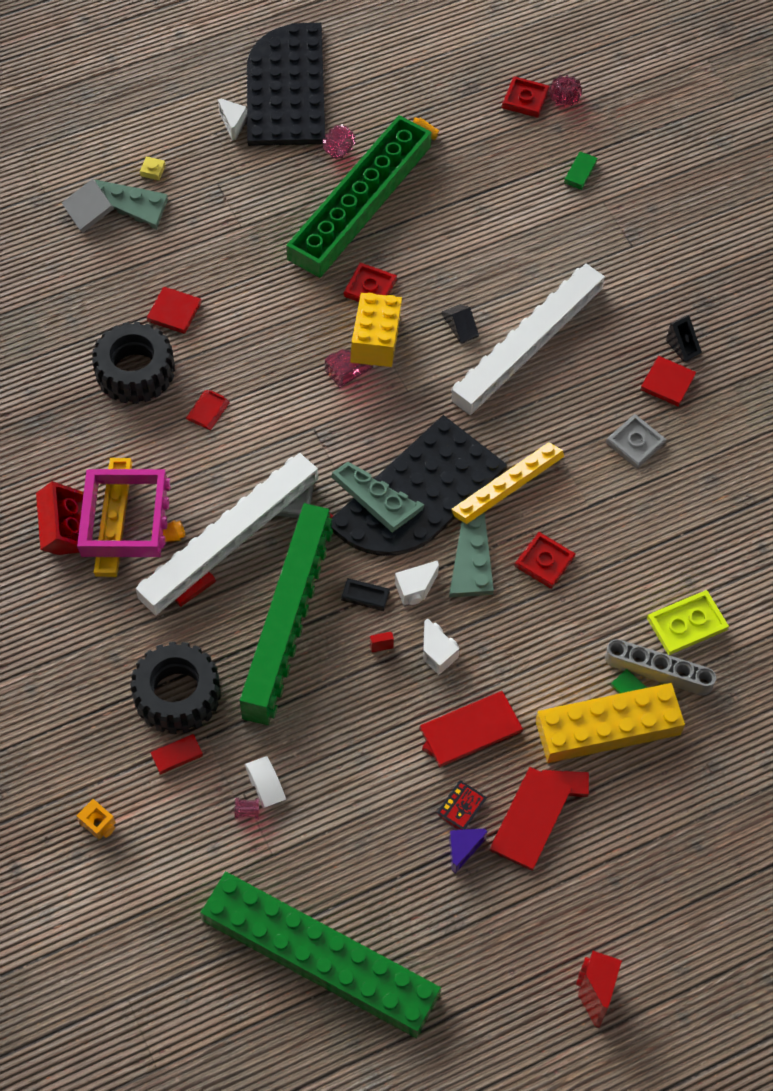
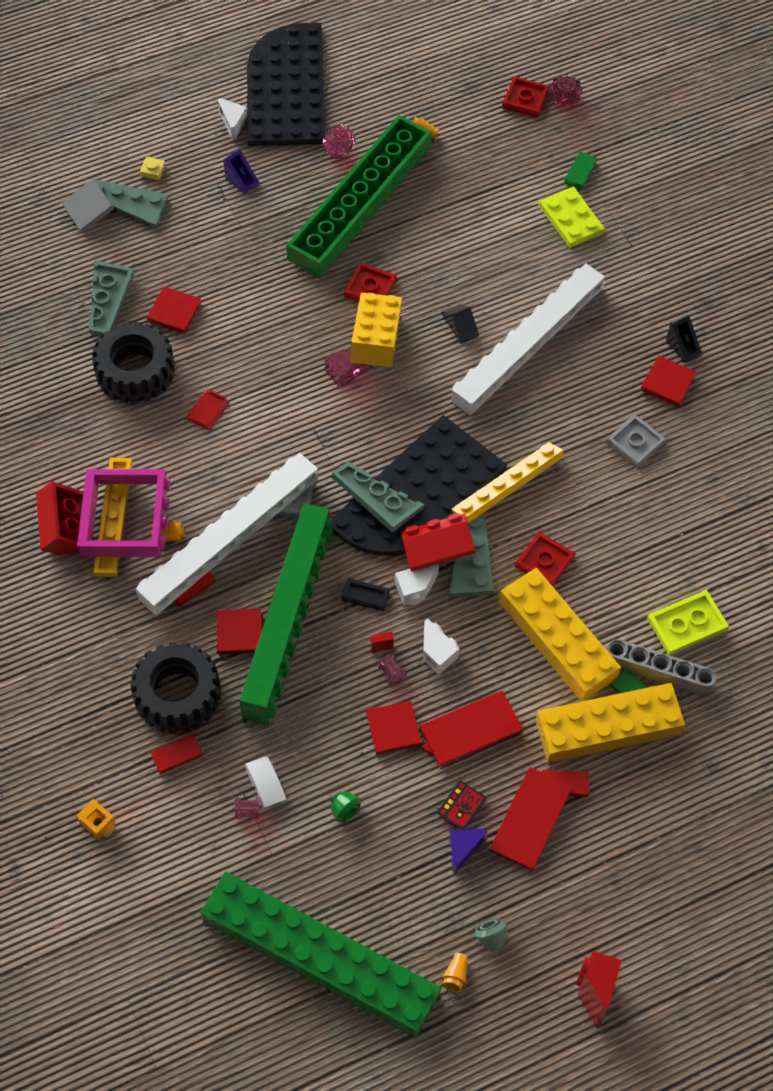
(108, 295): none -> sand green wing
(238, 630): none -> red tile
(239, 172): none -> dark purple slope
(344, 806): none -> green cone
(391, 669): none -> clear pink bush
(393, 727): none -> red tile
(438, 541): none -> red slope
(455, 975): none -> light orange cone
(492, 933): none -> sand green cone
(559, 634): none -> yellow brick
(571, 217): none -> neon yellow plate

